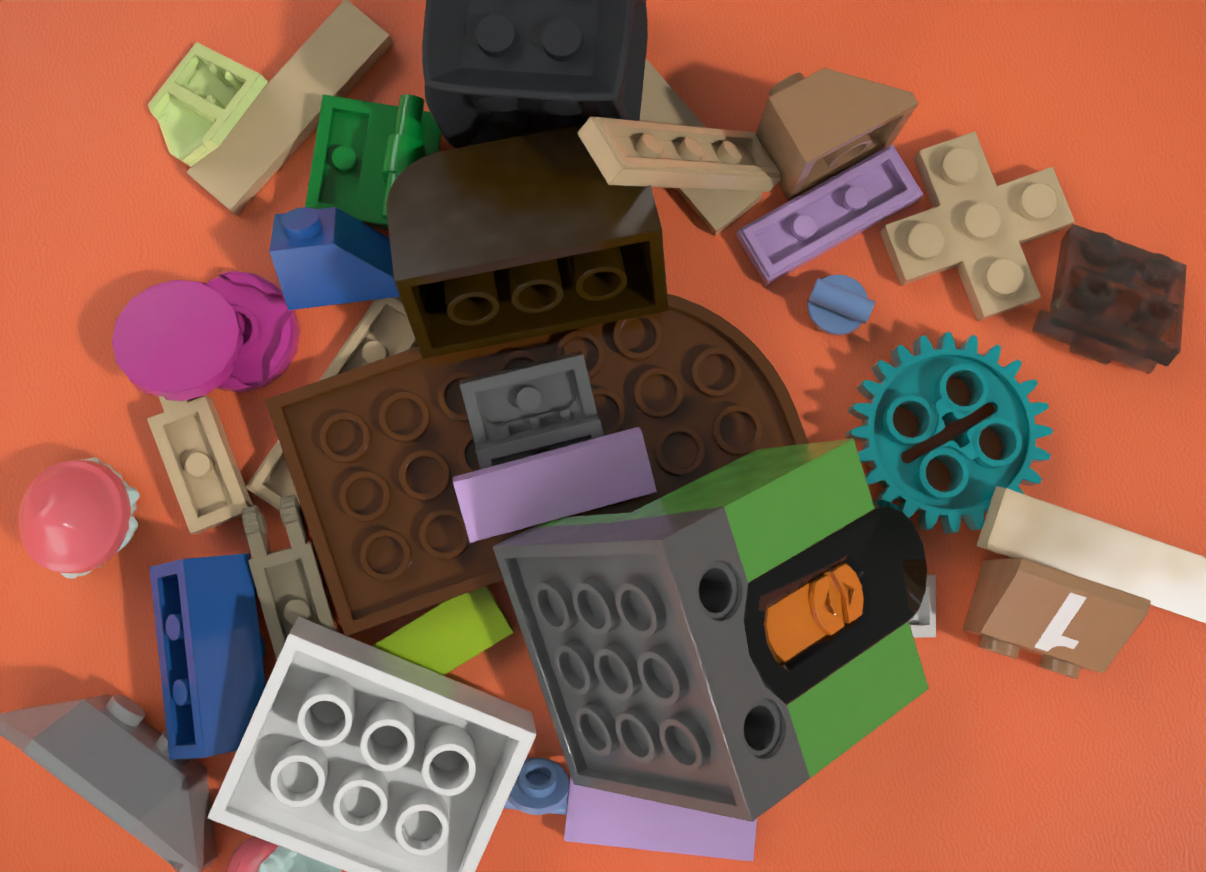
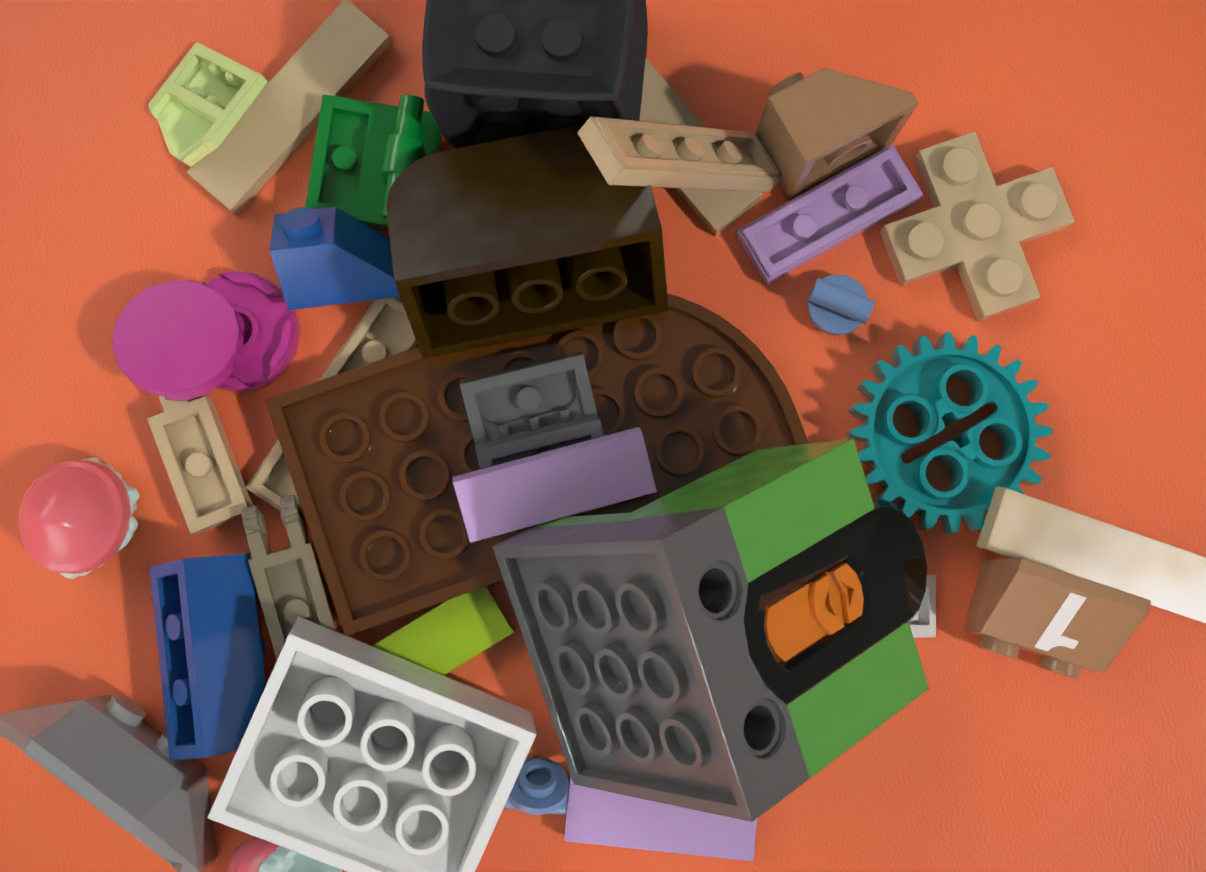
(1115, 301): clear smoke plate -> none

